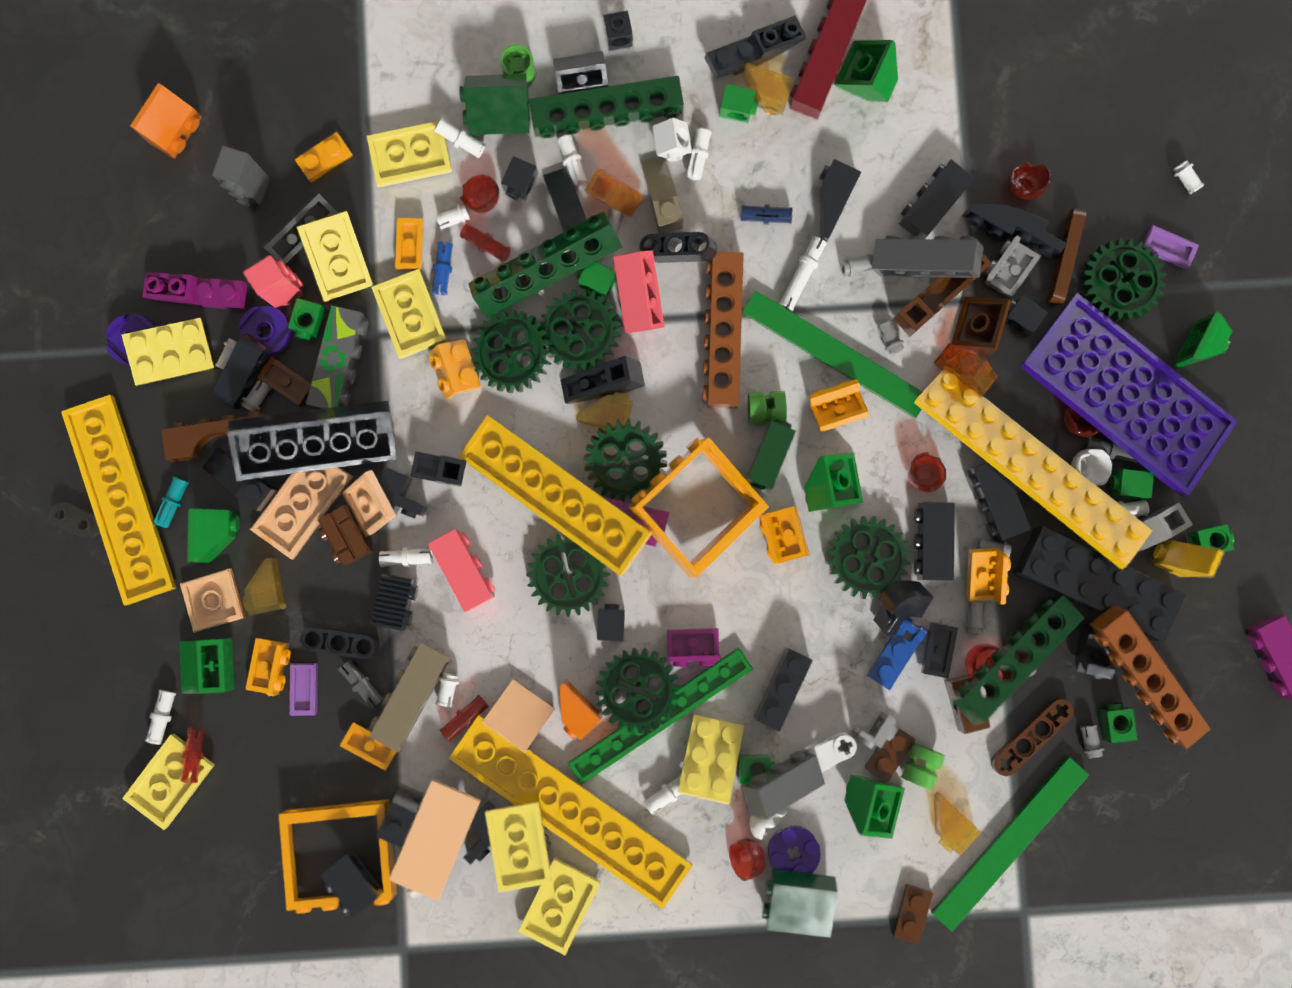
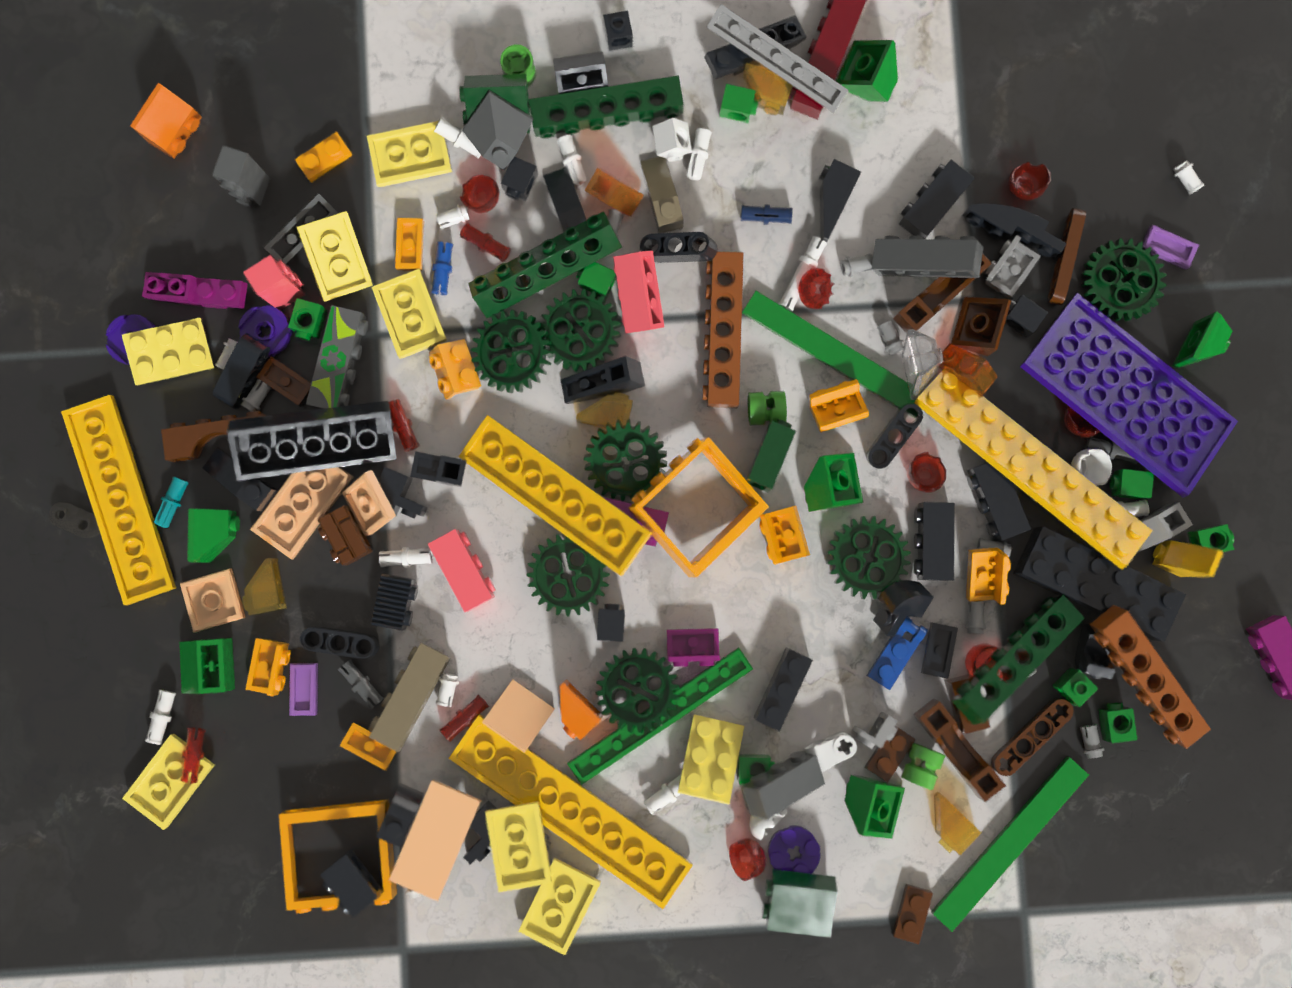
(402, 426): none -> clear red pin
(497, 129): none -> dark grey slope
(777, 58): none -> light grey plate
(807, 288): none -> clear red gear
(906, 430): none -> black beam
(920, 361): none -> clear slope
(958, 750): none -> reddish brown arch
(1075, 687): none -> green brick

